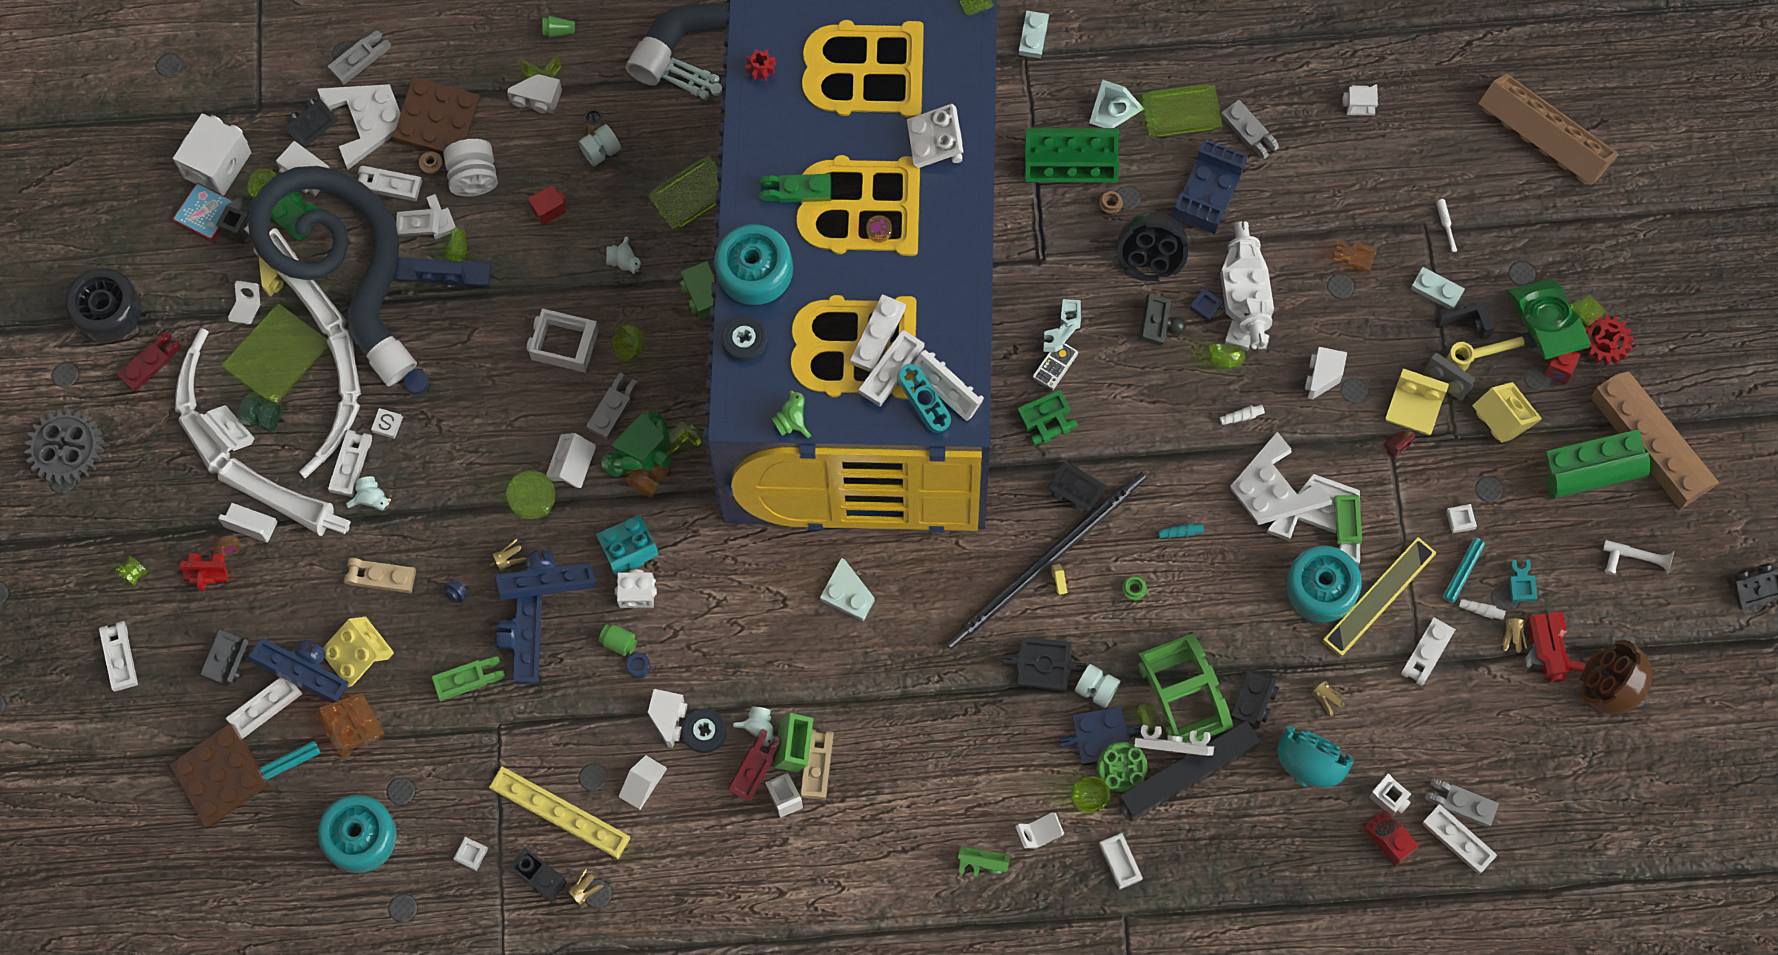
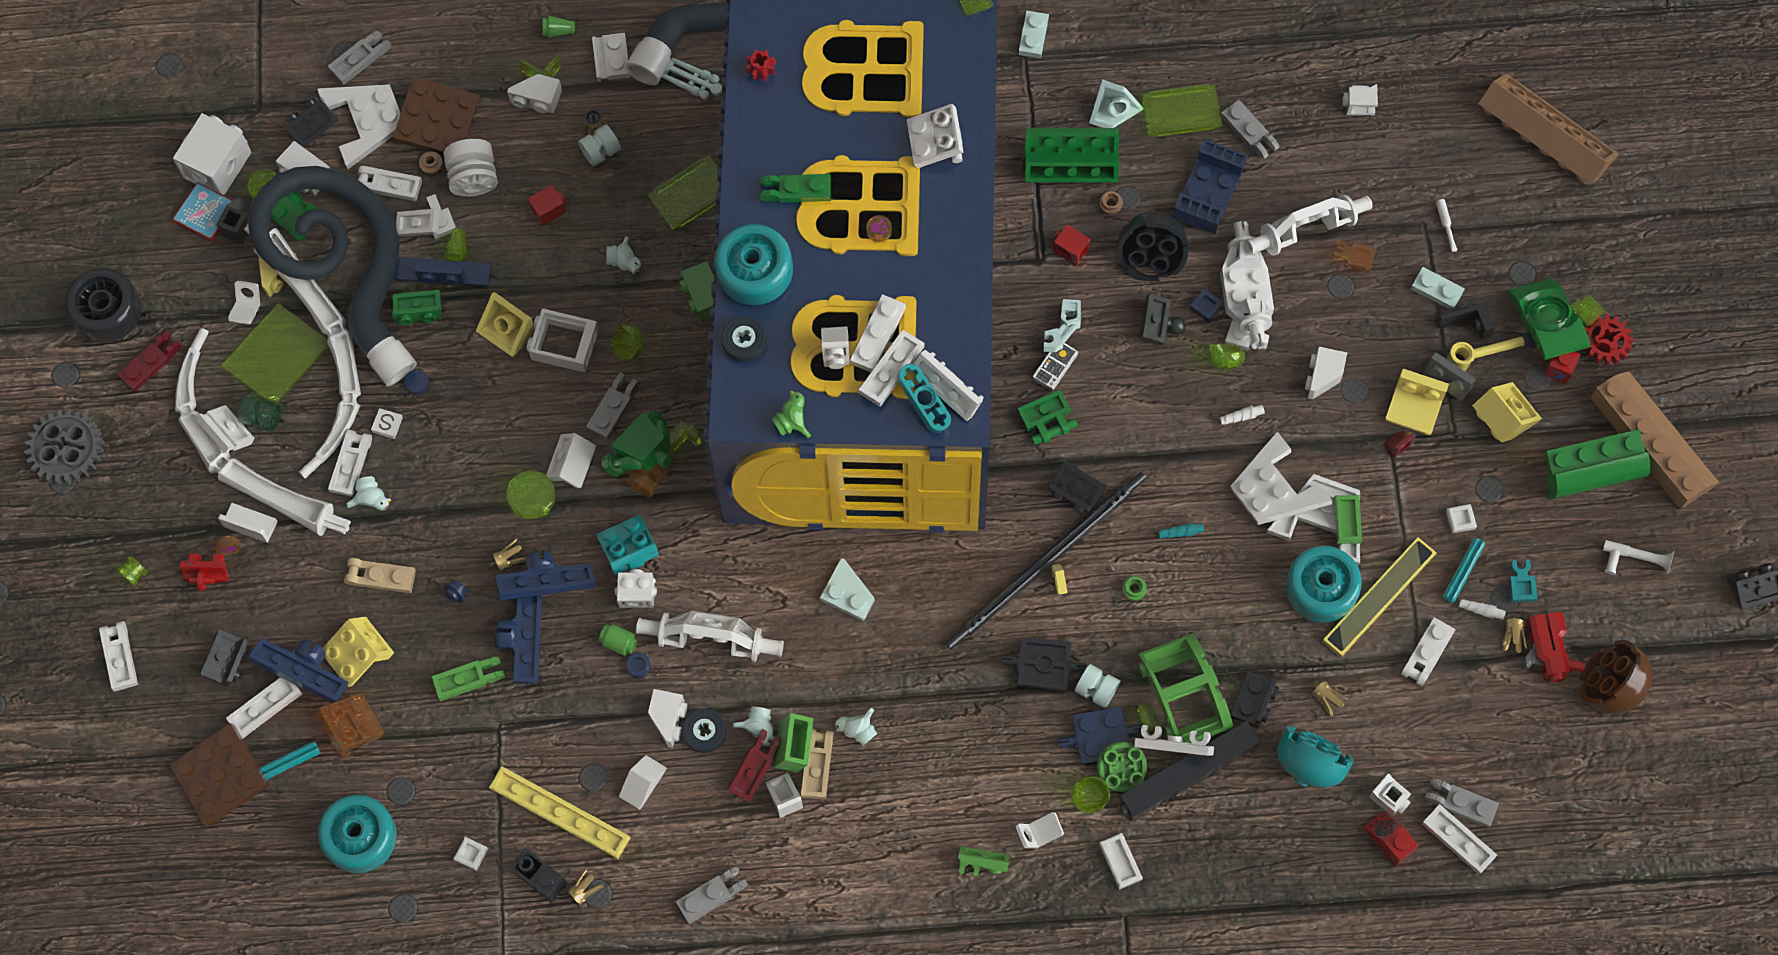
(416, 307): none -> green bracket
(505, 325): none -> light yellow slope
(610, 56): none -> white plate
(709, 896): none -> light grey hinge
(716, 626): none -> white plate
(835, 347): none -> white slope
(857, 727): none -> light aqua animal
(1071, 244): none -> red brick
(1326, 210): none -> white plate

